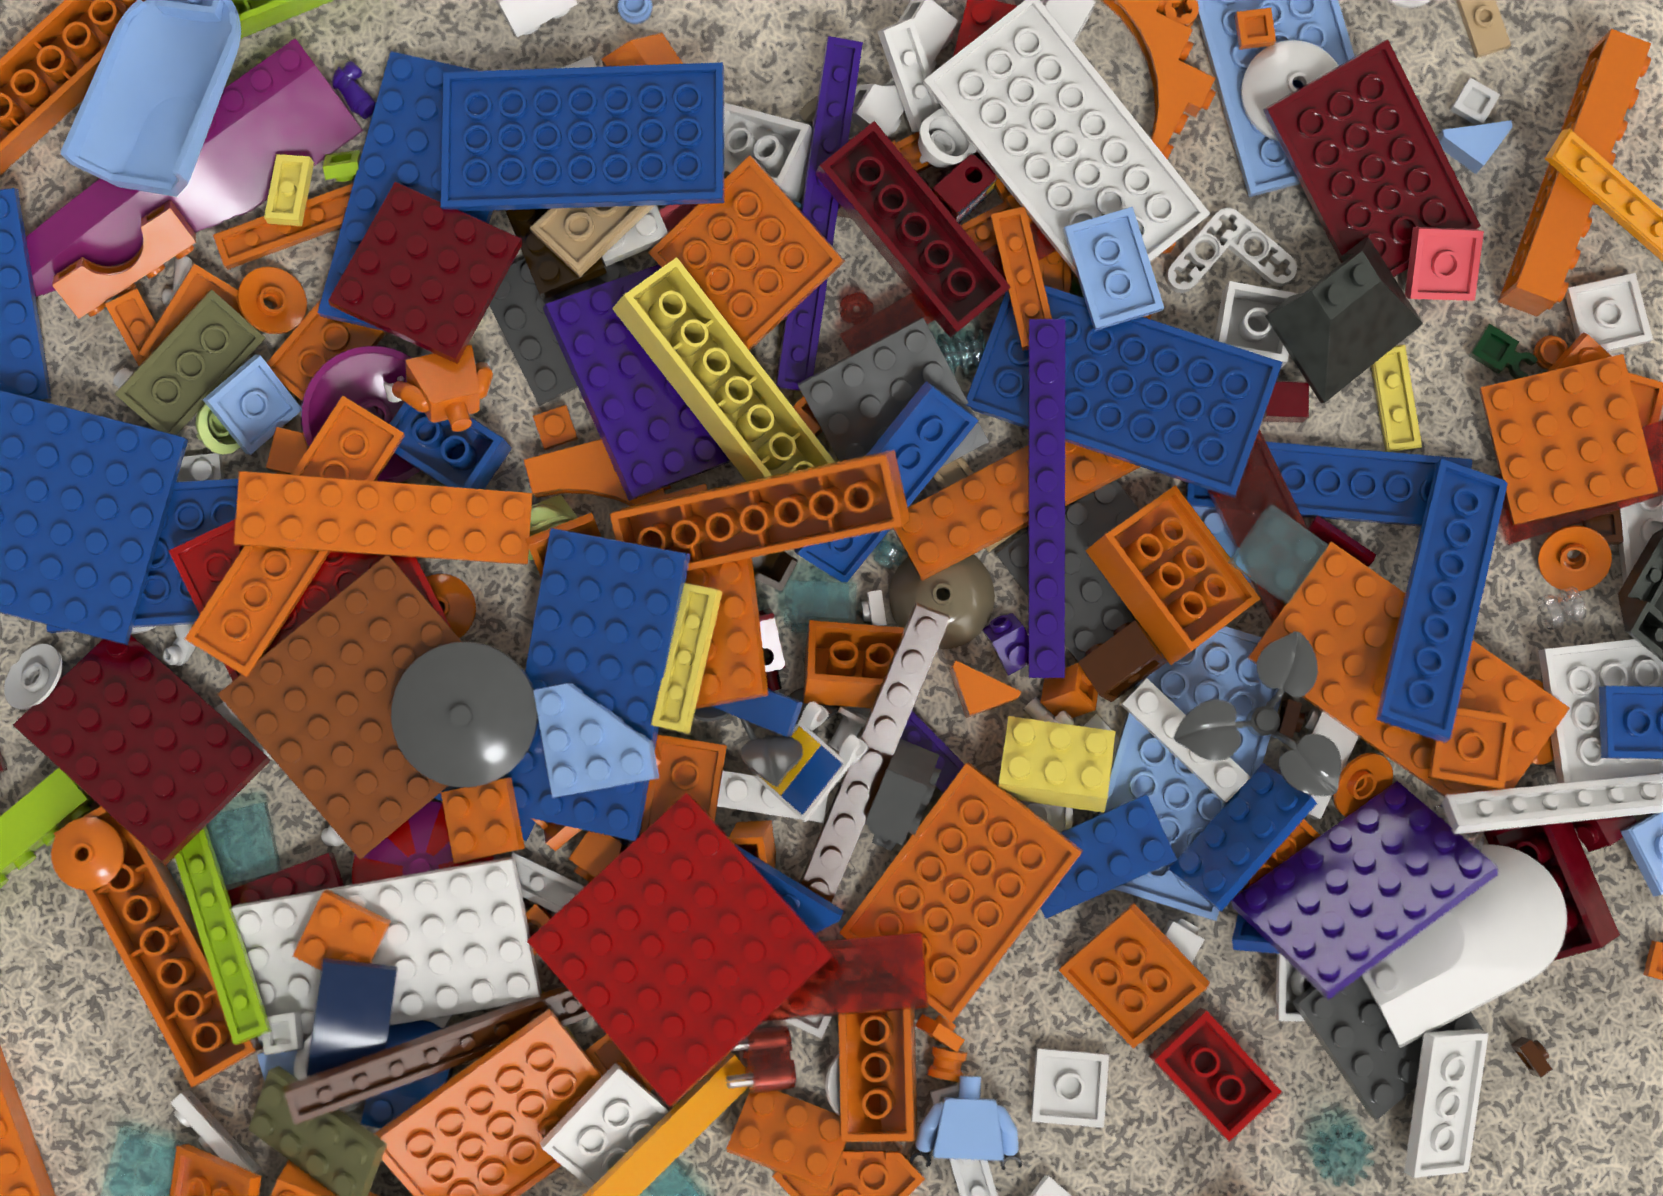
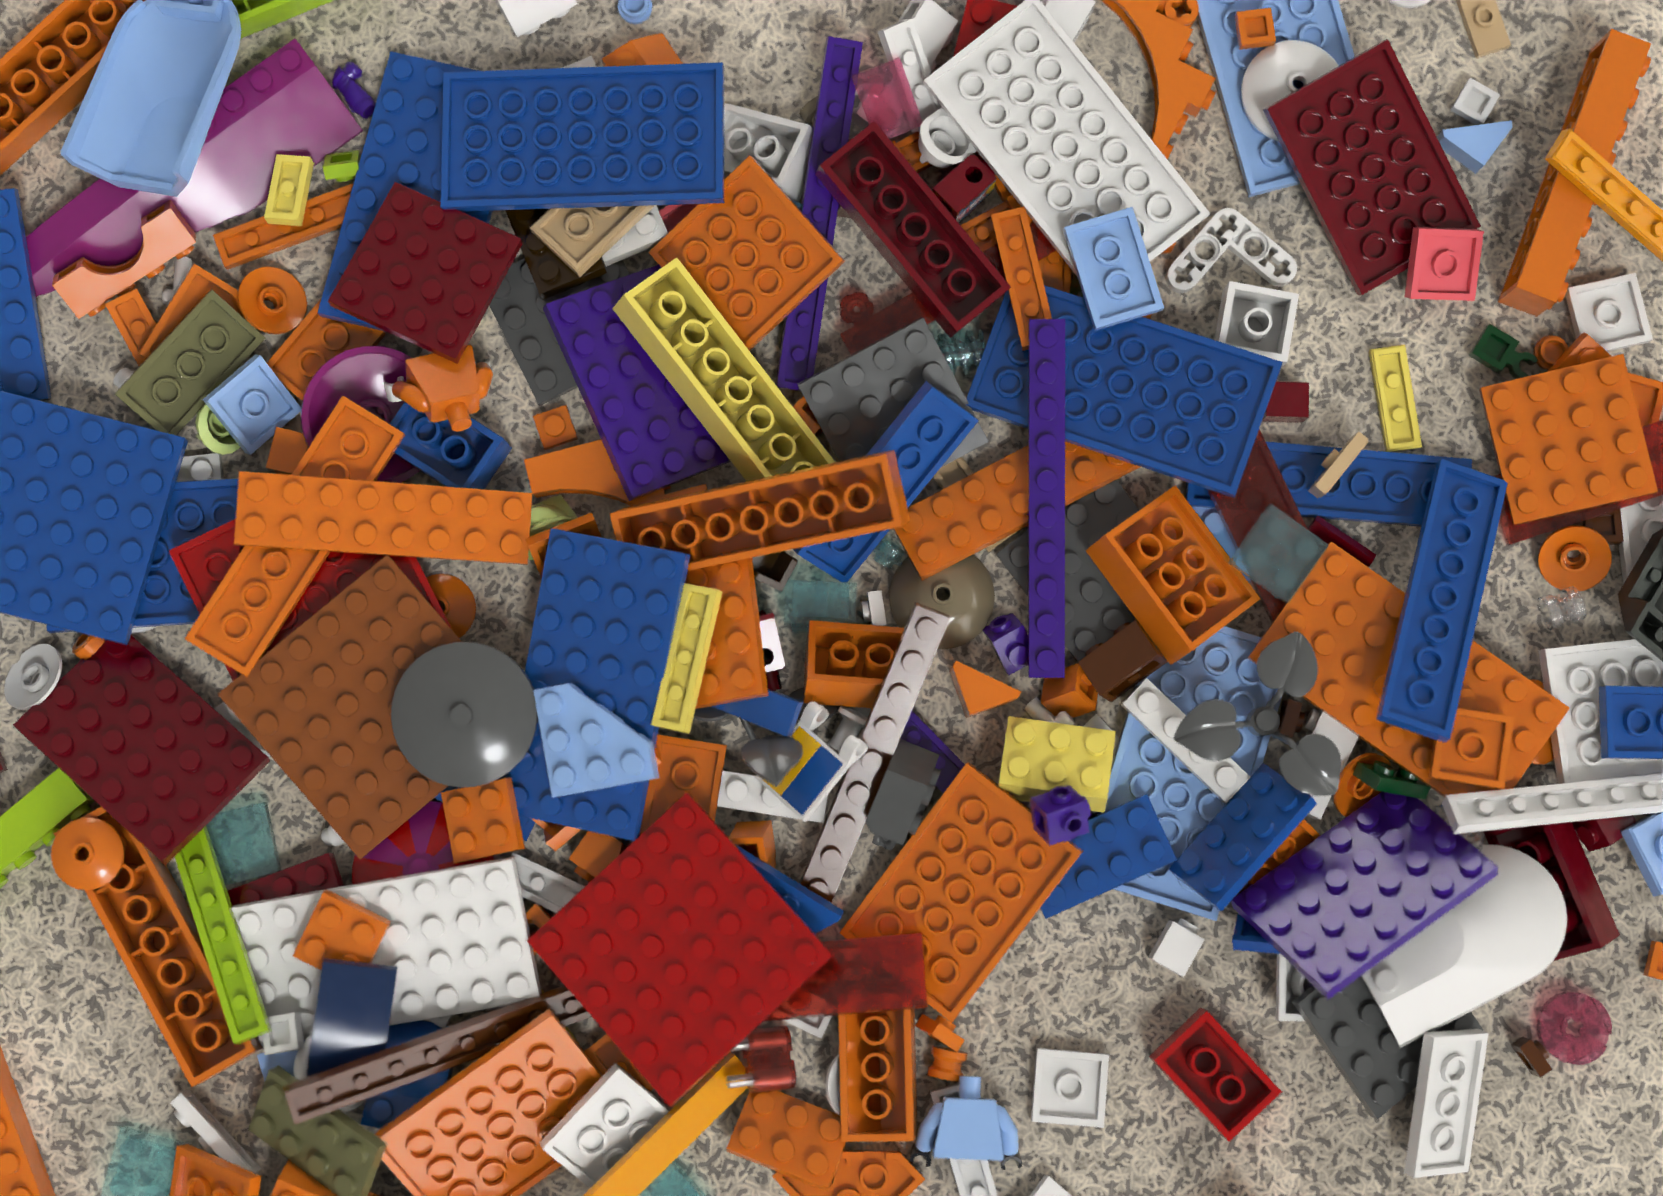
(86, 646): none -> orange tile
(181, 649): white arm -> none
(888, 98): none -> clear pink plate
(1060, 814): none -> dark purple brick
(1134, 976): orange plate -> none
(1330, 1157): clear light blue gear -> none
(1337, 463): none -> tan plate
(1344, 321): pearl dark grey slope -> none
(1391, 780): none -> dark green plate
(1592, 1035): none -> clear pink plate

